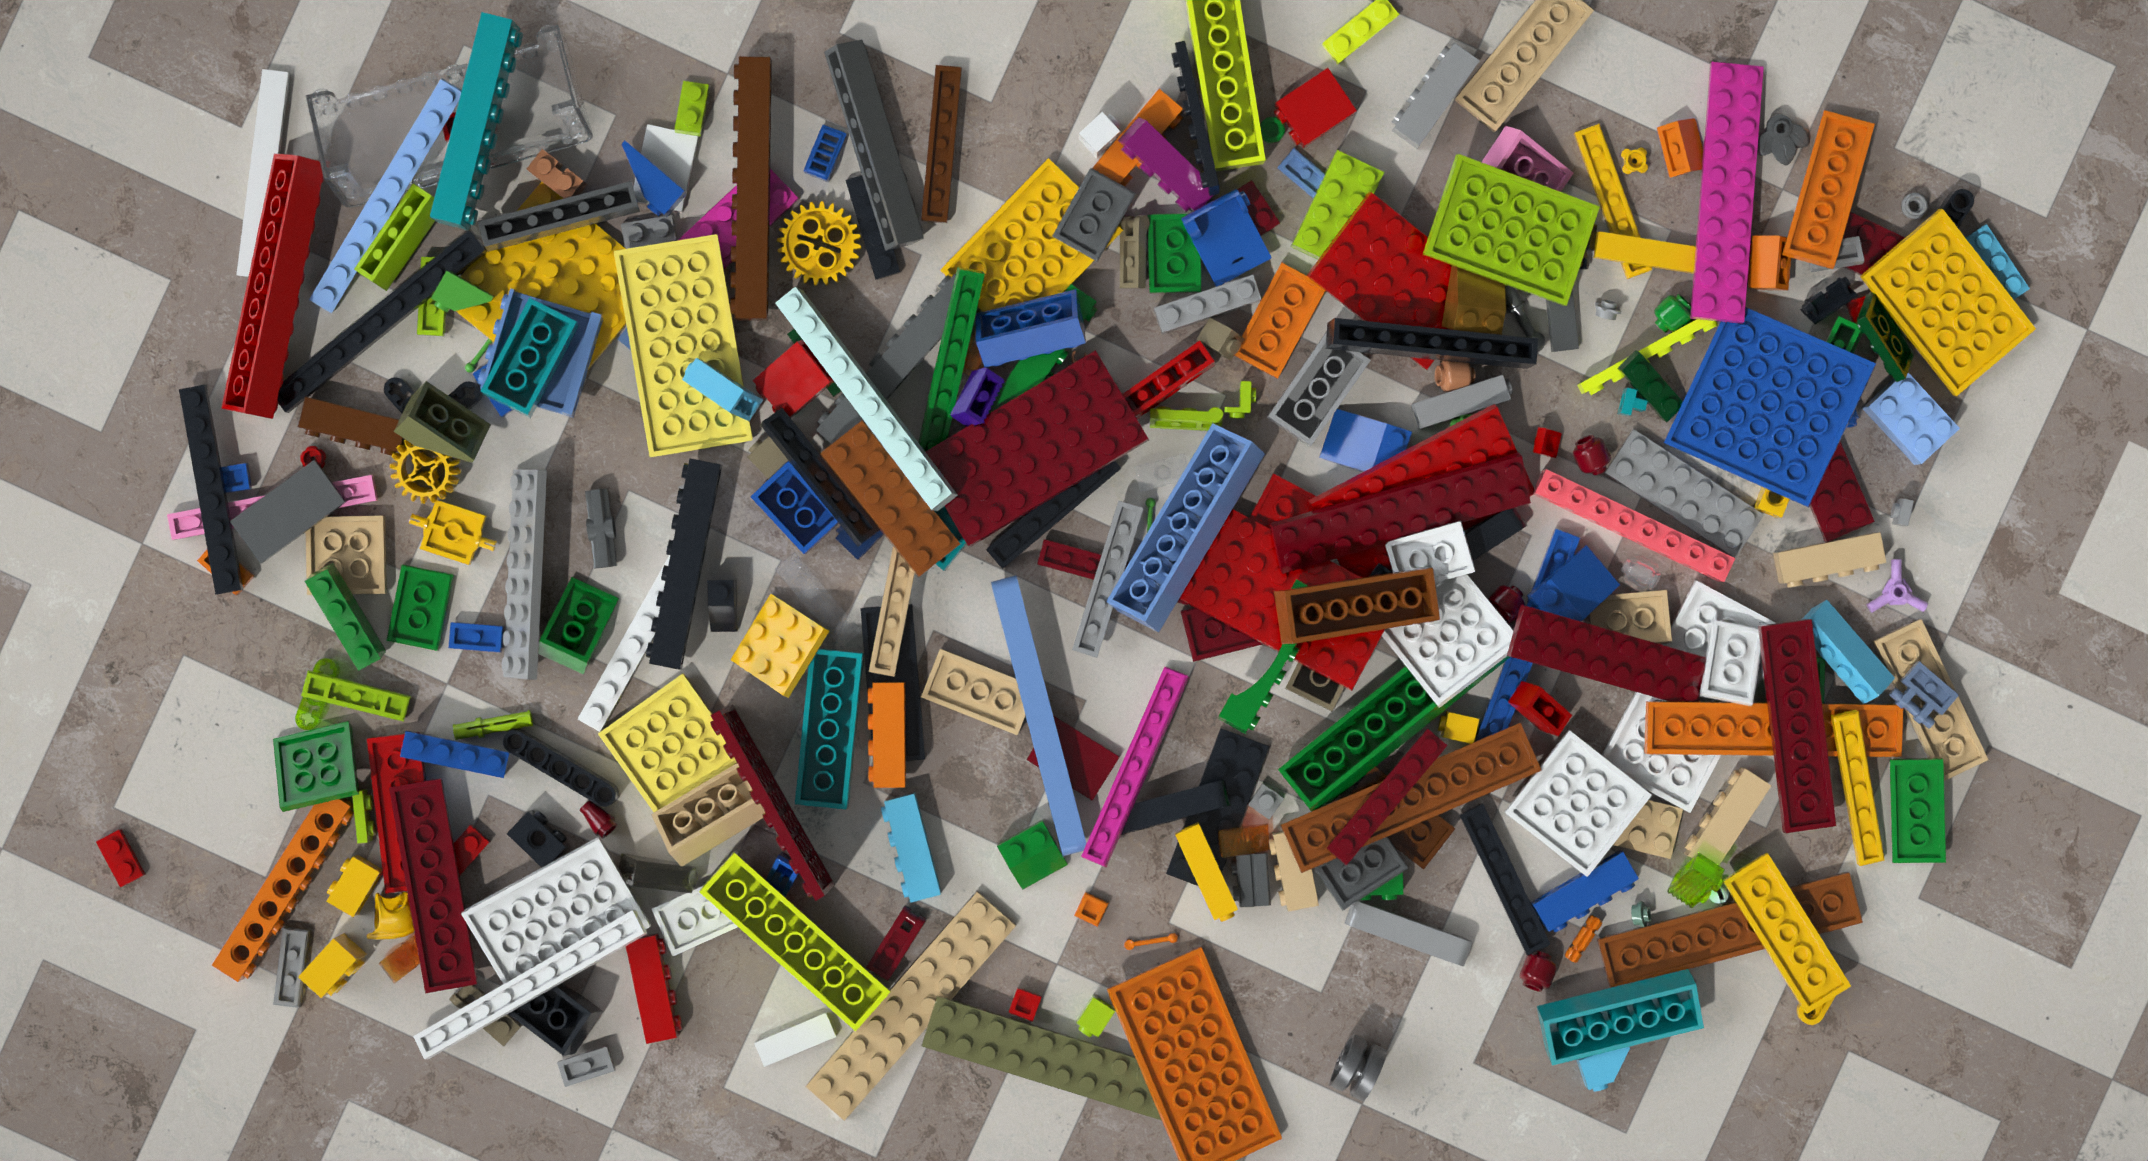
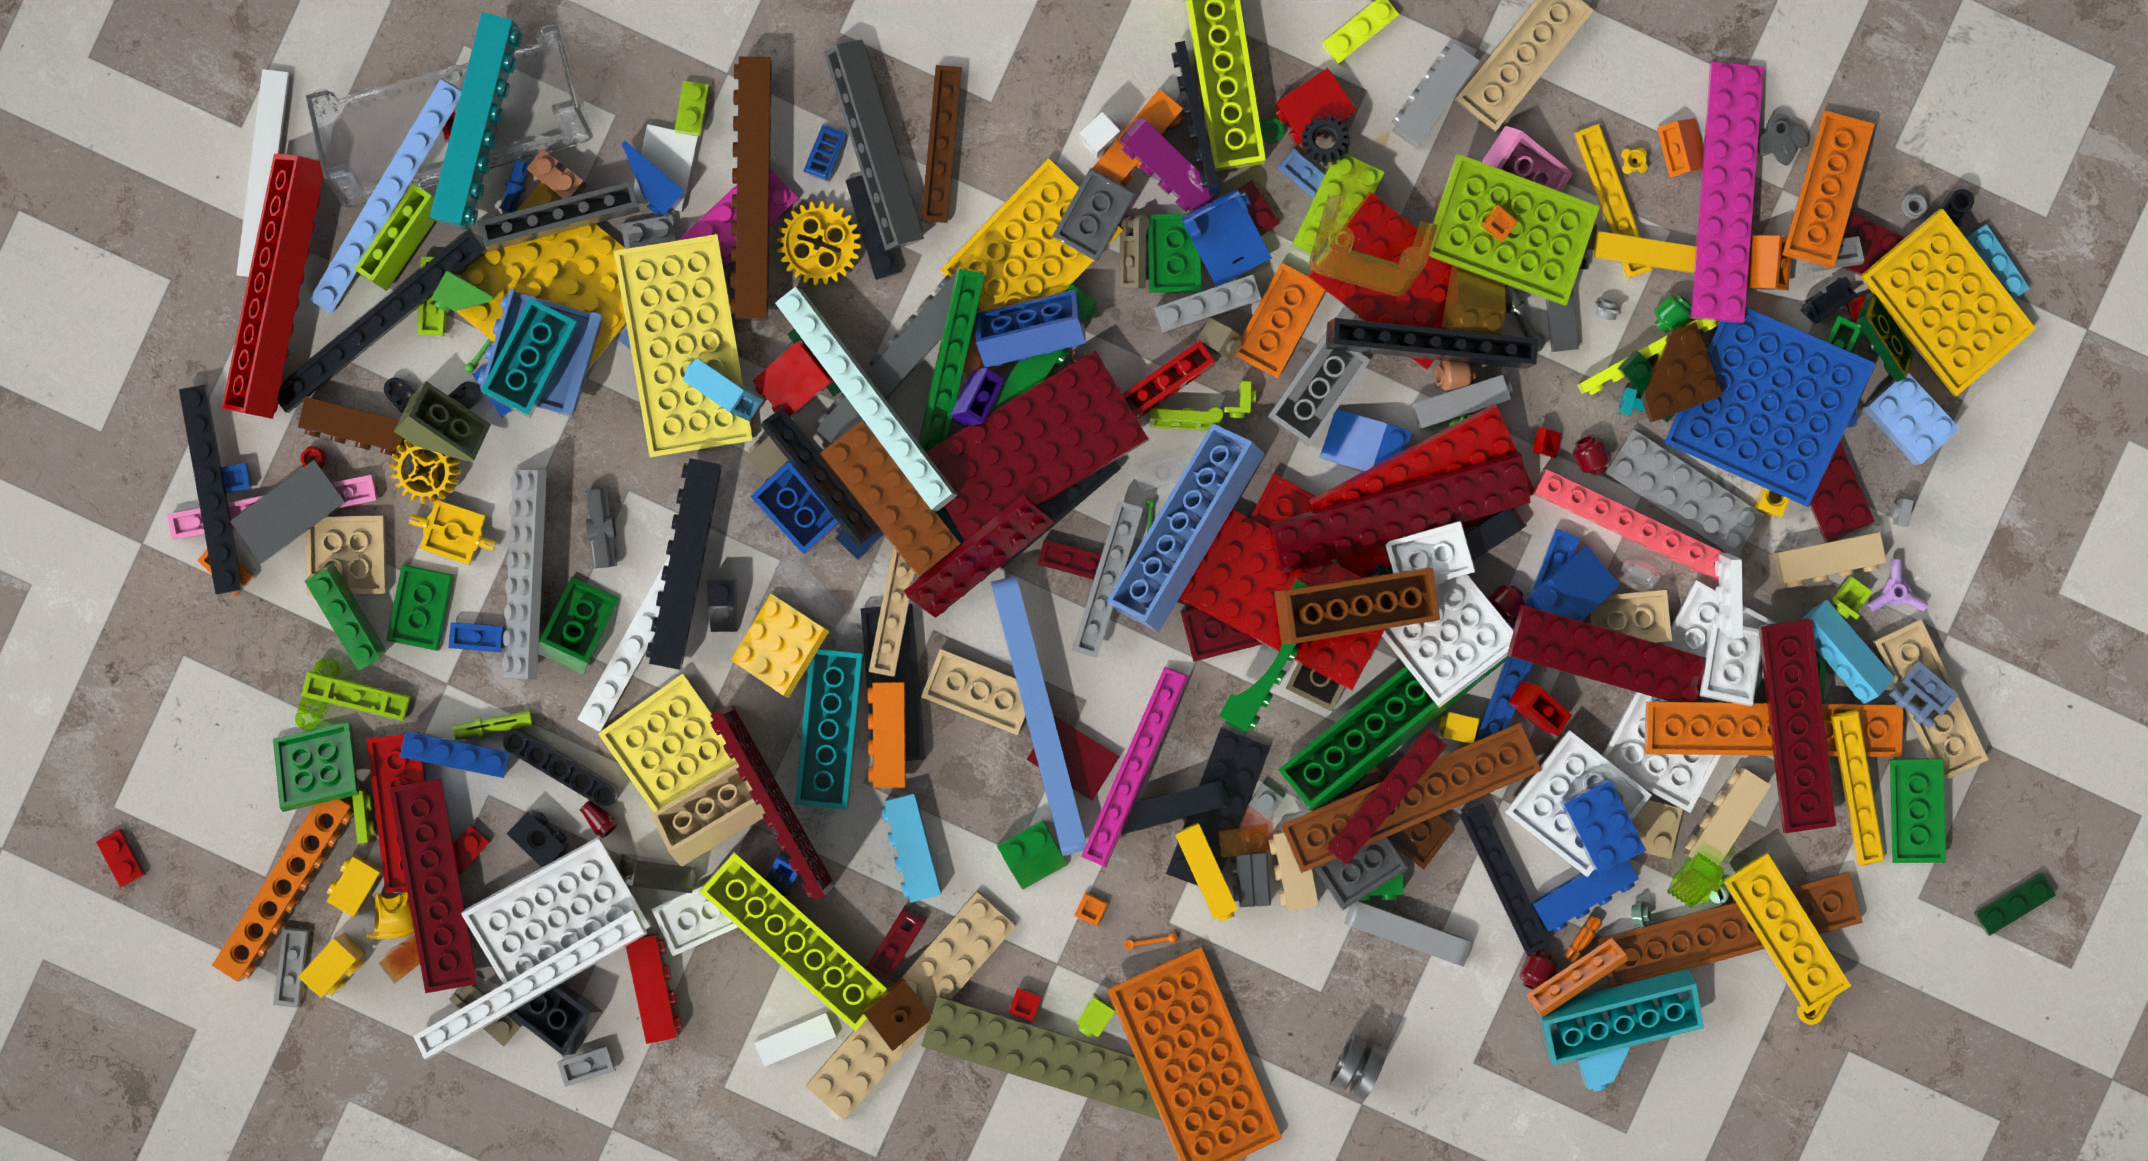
(515, 186): none -> blue pin
(897, 1014): none -> reddish brown plate
(979, 556): none -> dark red plate
(1325, 125): none -> black tyre
(1335, 259): none -> clear yellow windscreen
(1499, 223): none -> orange tile
(1577, 977): none -> orange plate
(1602, 826): none -> blue brick
(1680, 376): none -> reddish brown plate
(1729, 595): none -> white plate
(1851, 597): none -> lime bracket
(2014, 904): none -> dark green plate

